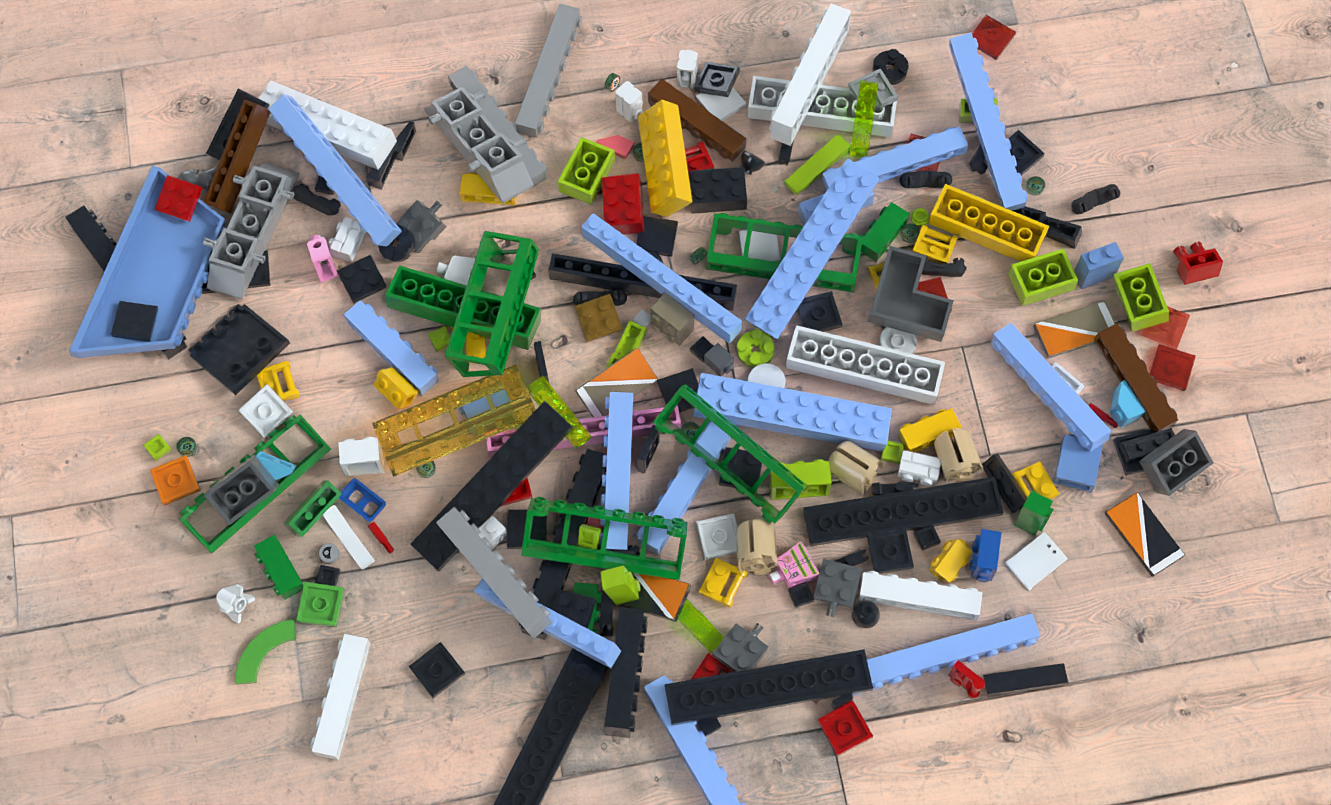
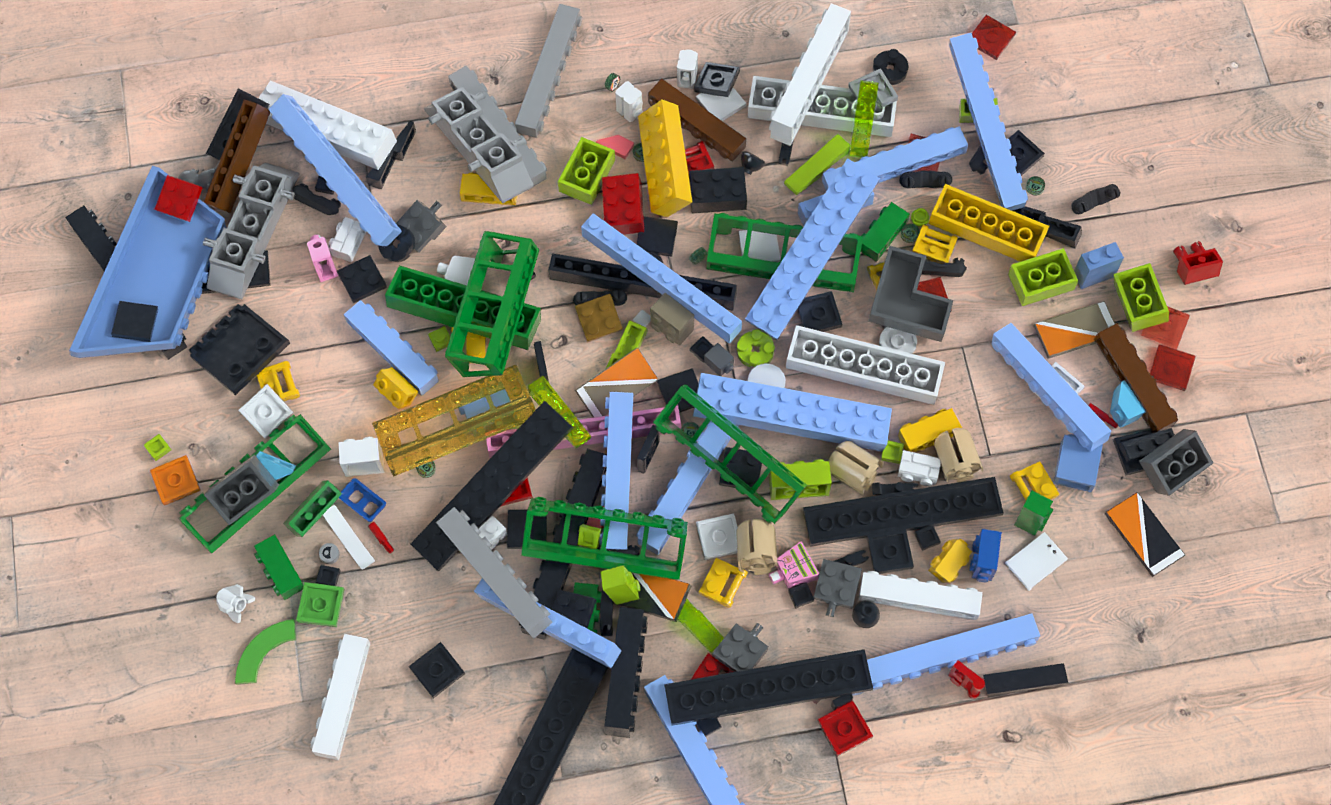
(186, 446): clear green tile -> none
(1006, 483): black plate -> none

